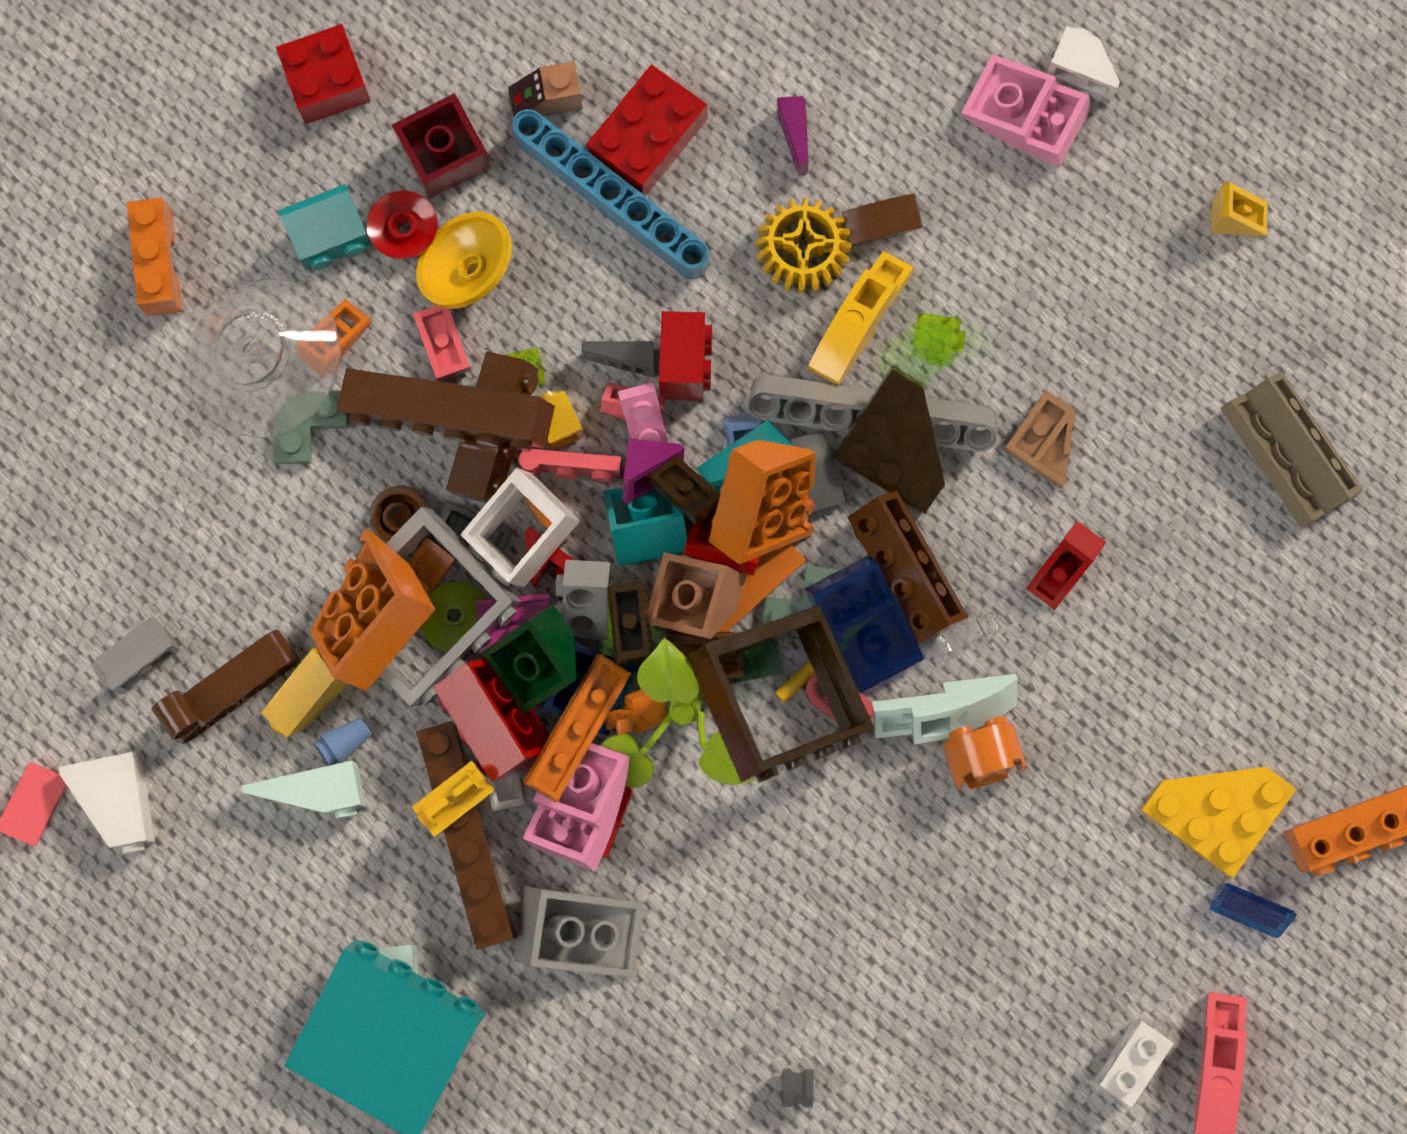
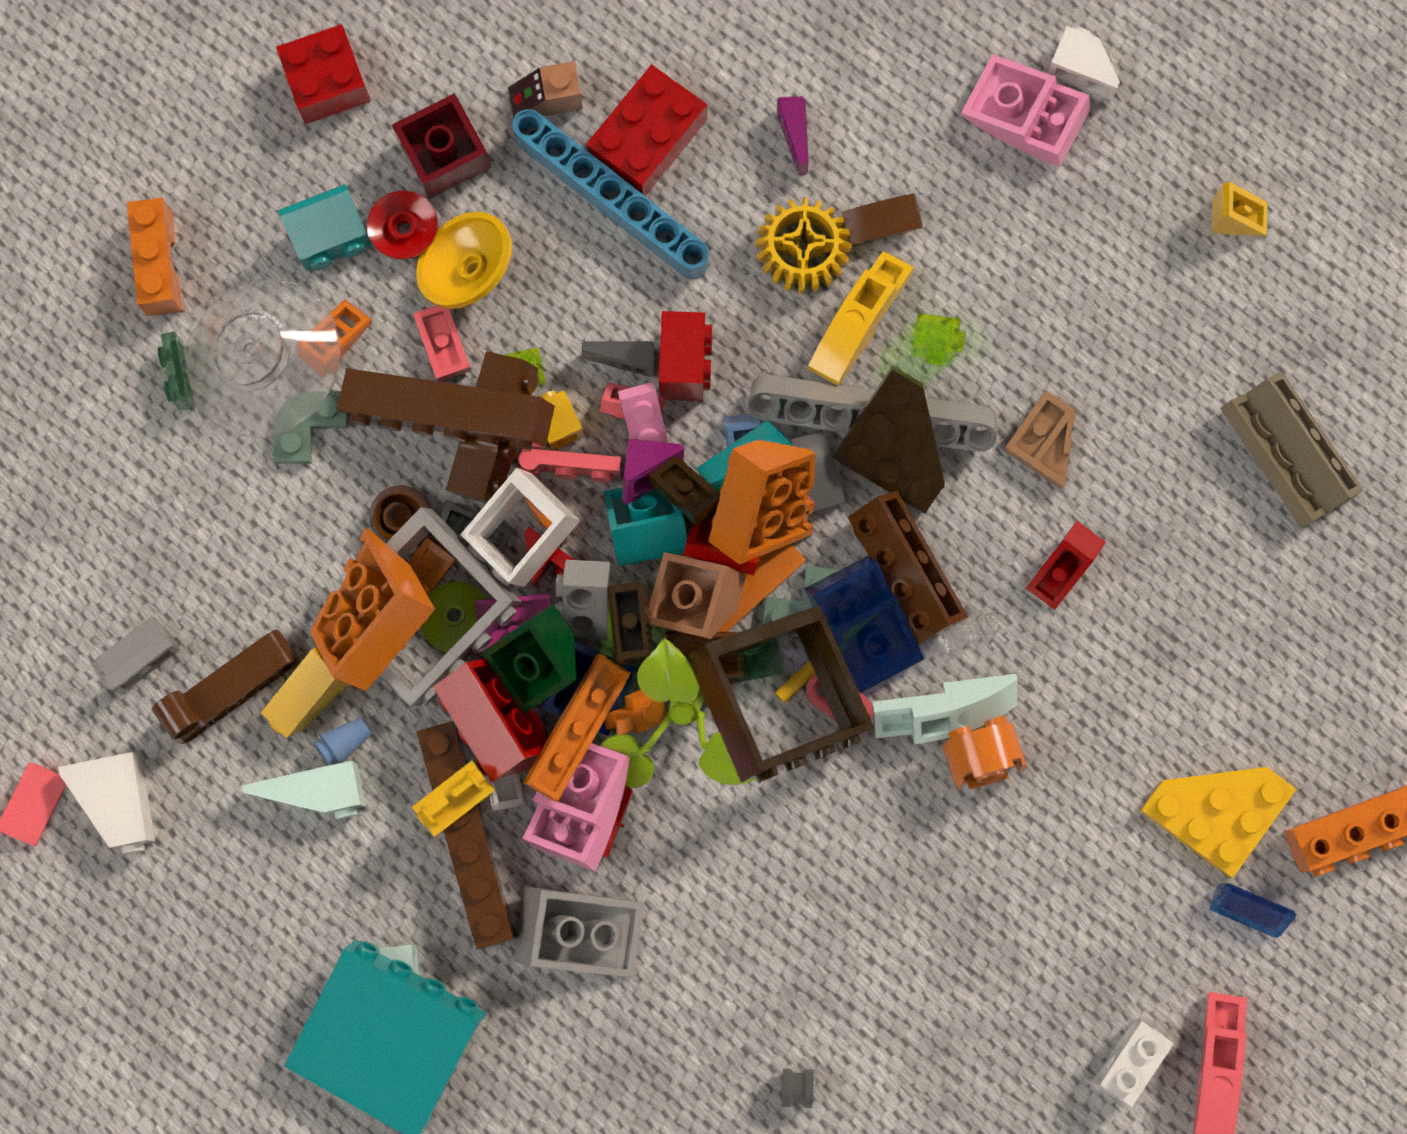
(173, 358): none -> clear green plate

